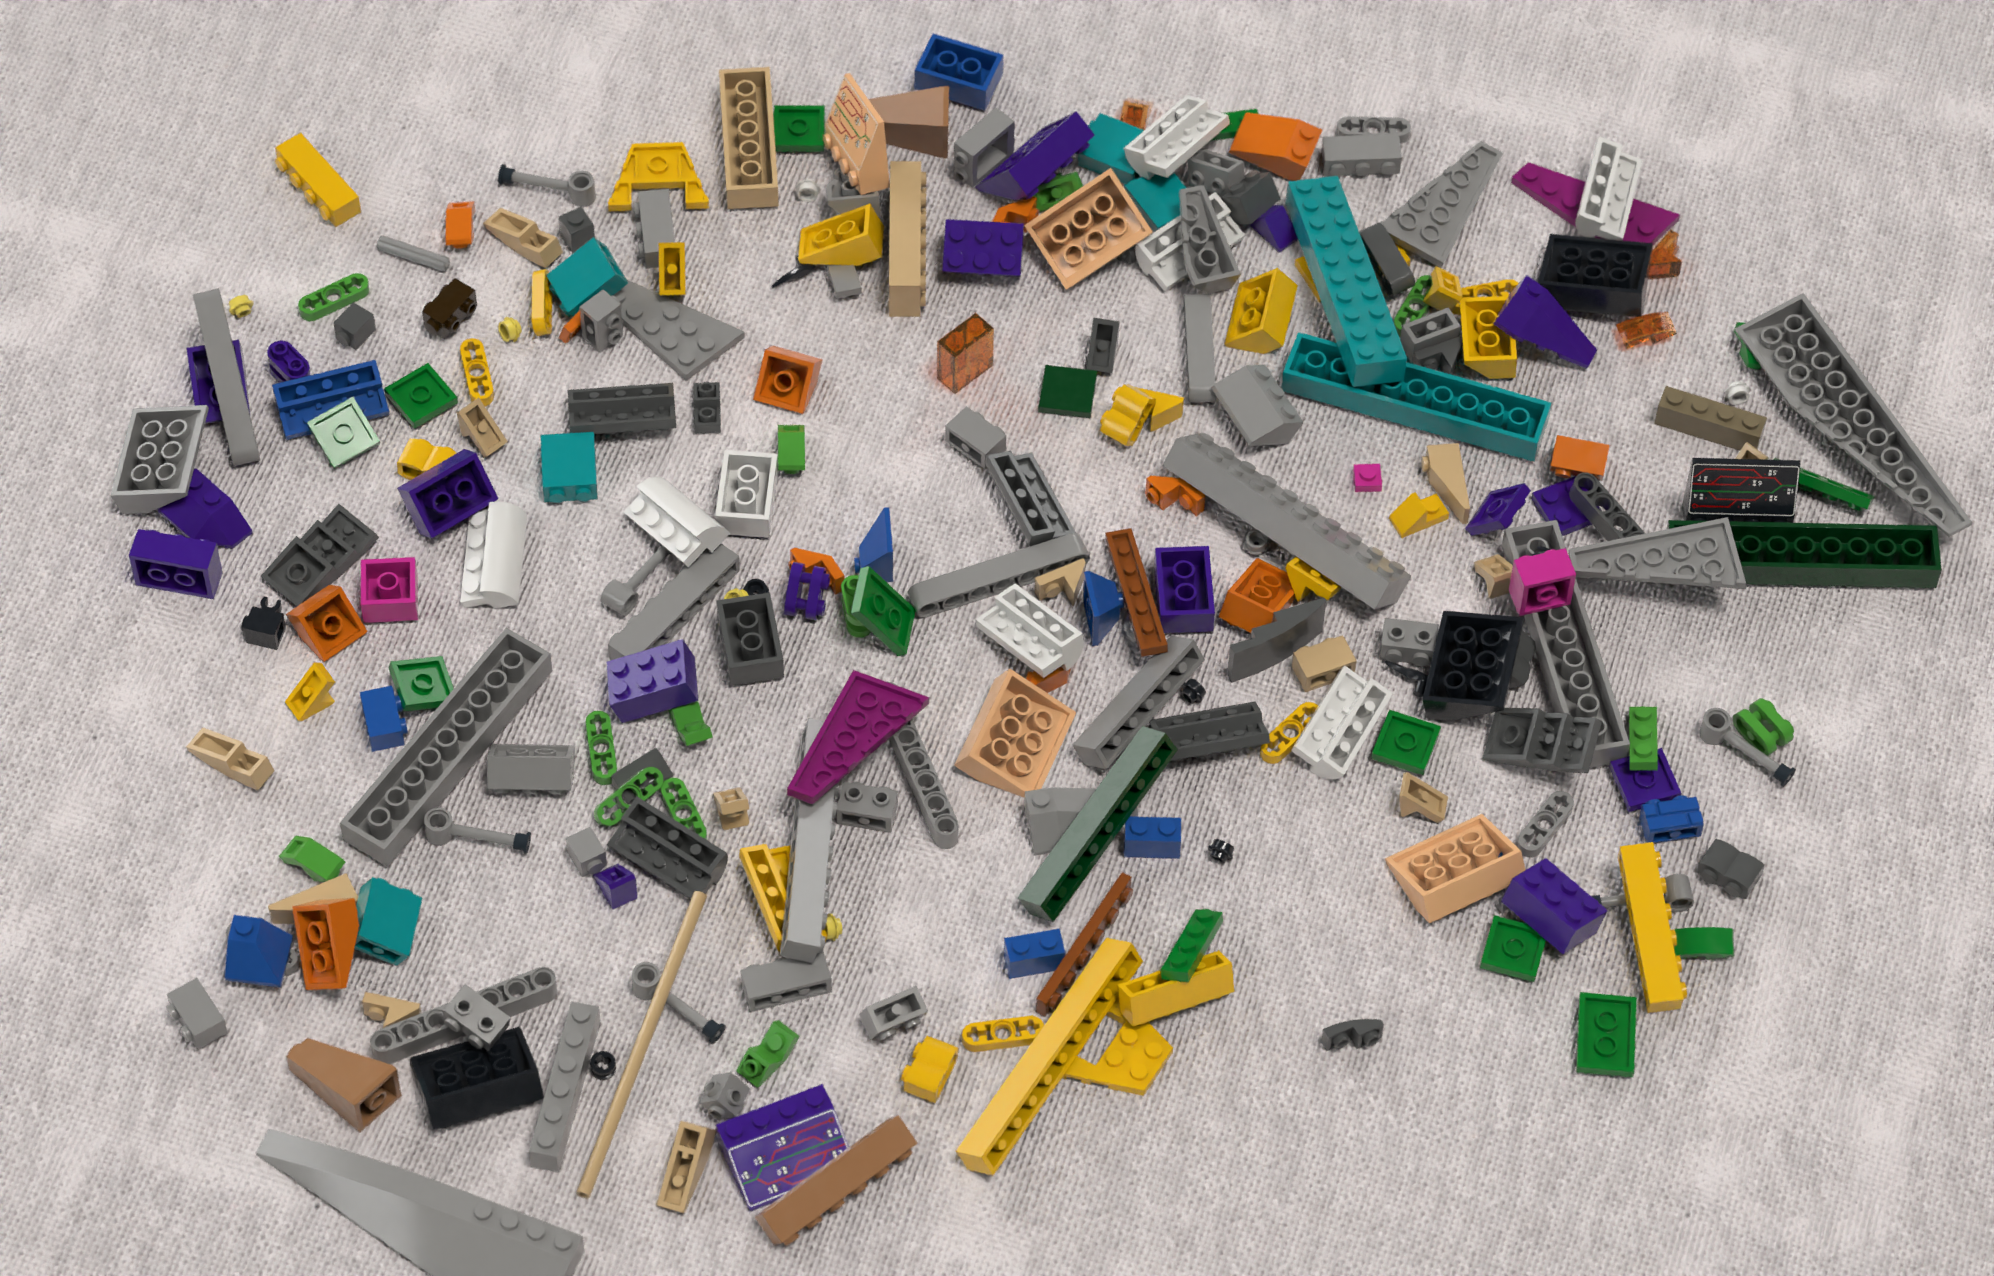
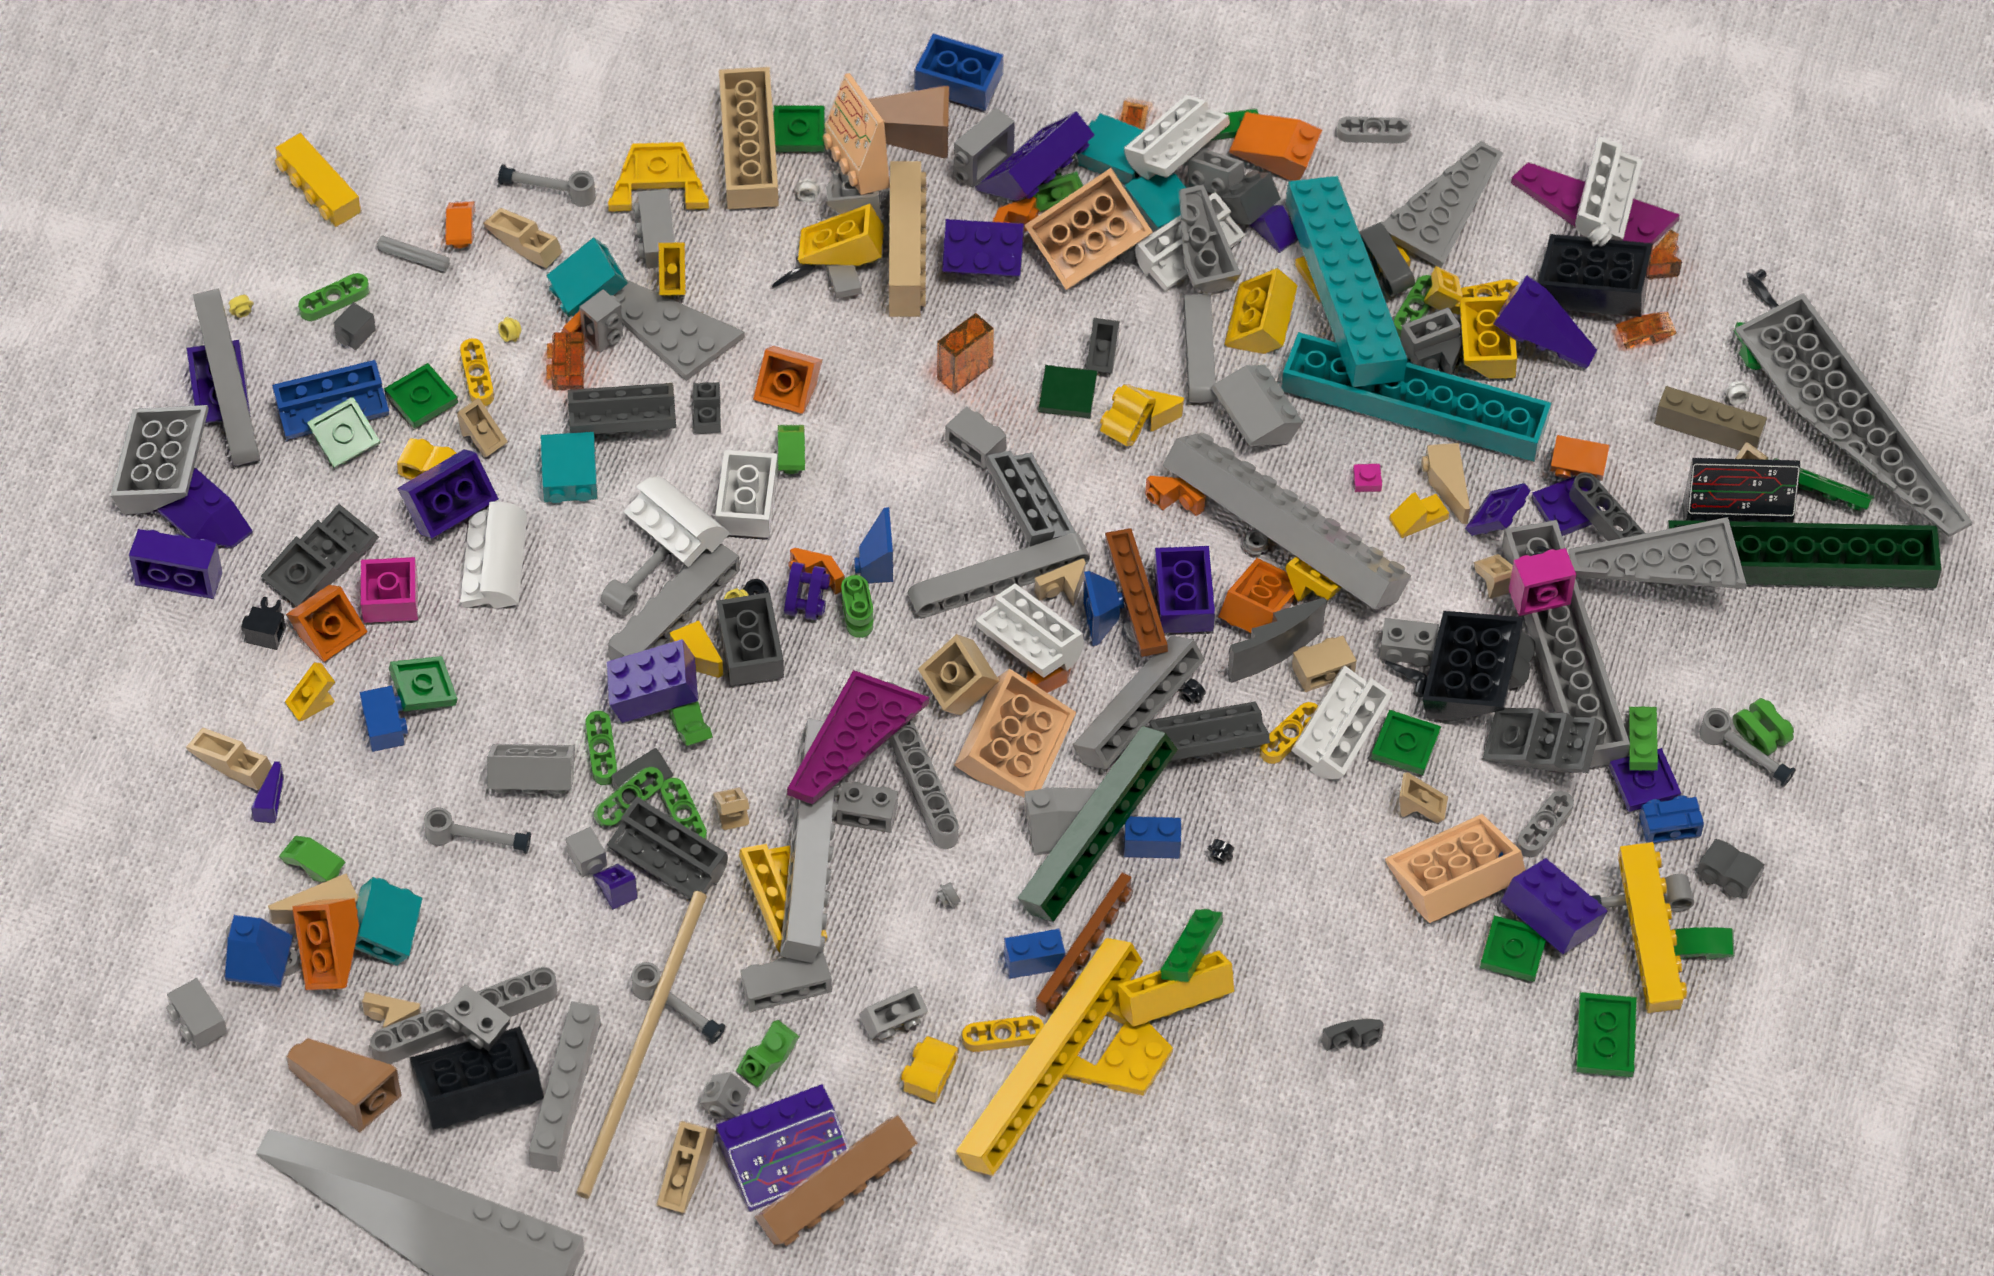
(268, 798): none -> dark purple slope
(286, 362): dark purple brick -> none
(446, 746): light grey brick -> none
(449, 308): dark brown brick -> none
(541, 303): yellow beam -> none
(567, 360): none -> clear orange brick
(576, 228): dark grey brick -> none
(606, 1058): black bush -> none
(699, 643): none -> yellow slope
(833, 927): light yellow plate -> none
(883, 611): green plate -> none
(948, 895): none -> light grey plate
(958, 675): none -> tan brick
(1361, 155): light grey brick -> none
(1600, 235): none -> white plate
(1759, 288): none -> black bar

